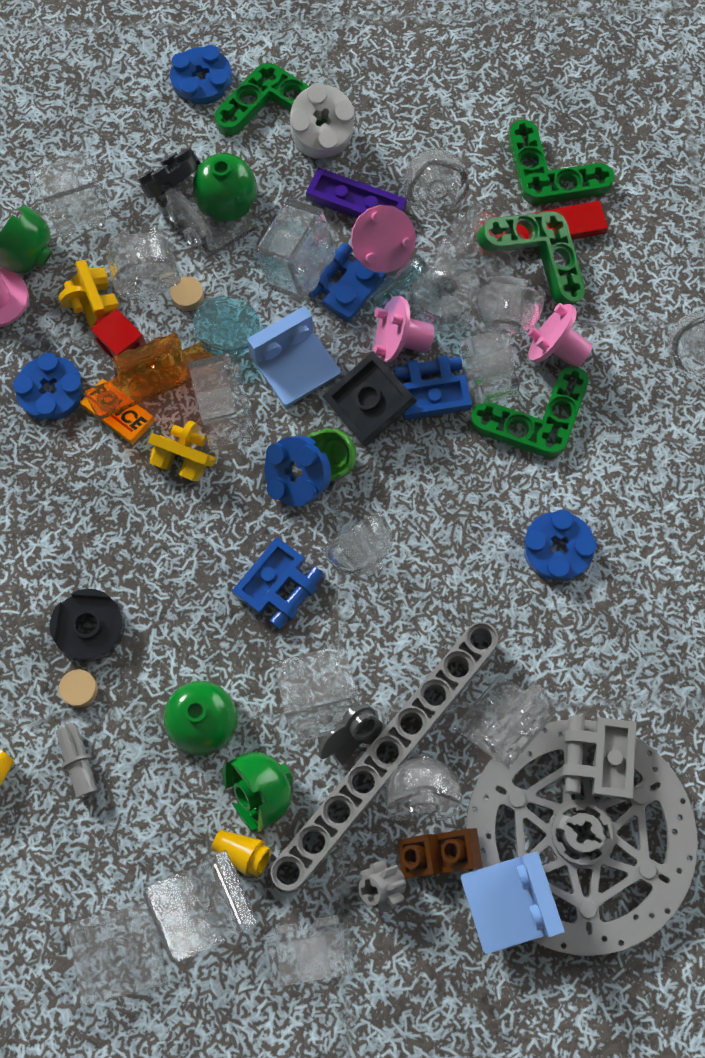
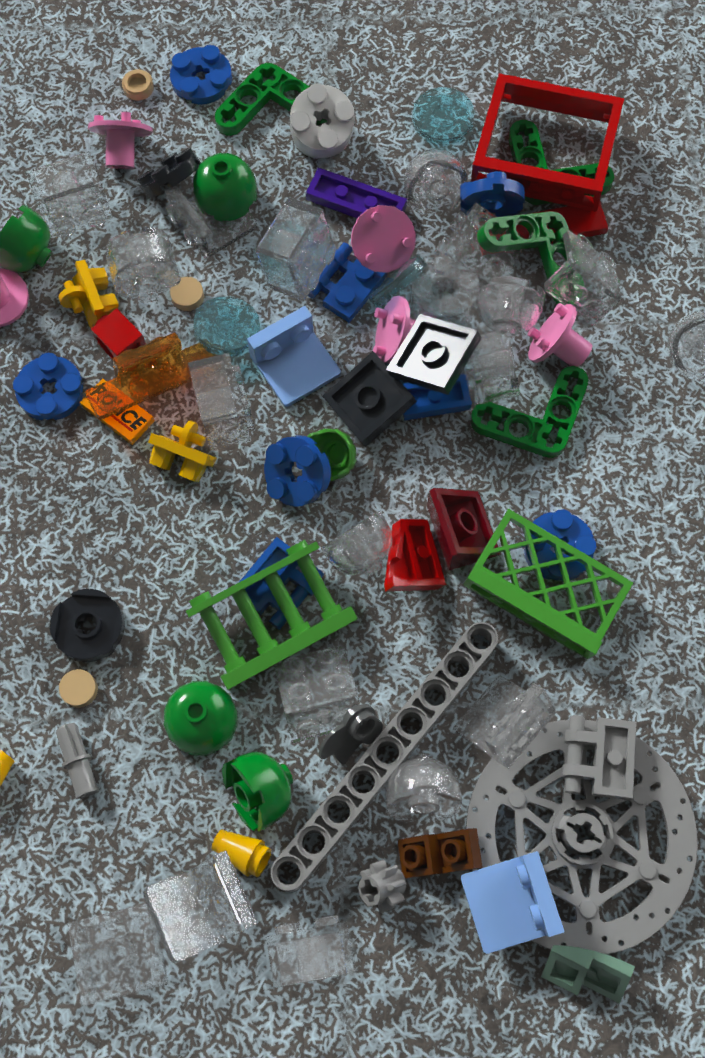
(120, 139): none -> bright pink piece
(137, 84): none -> tan tile
(301, 632): none -> bright green fence
(413, 558): none -> red wing
(434, 354): none -> plate
(443, 115): none -> clear light blue tile
(459, 525): none -> dark red slope
(494, 194): none -> blue plate
(534, 611): none -> bright green fence
(541, 182): none -> red window
(577, 966): none -> sand green slope
(585, 280): none -> clear bracket

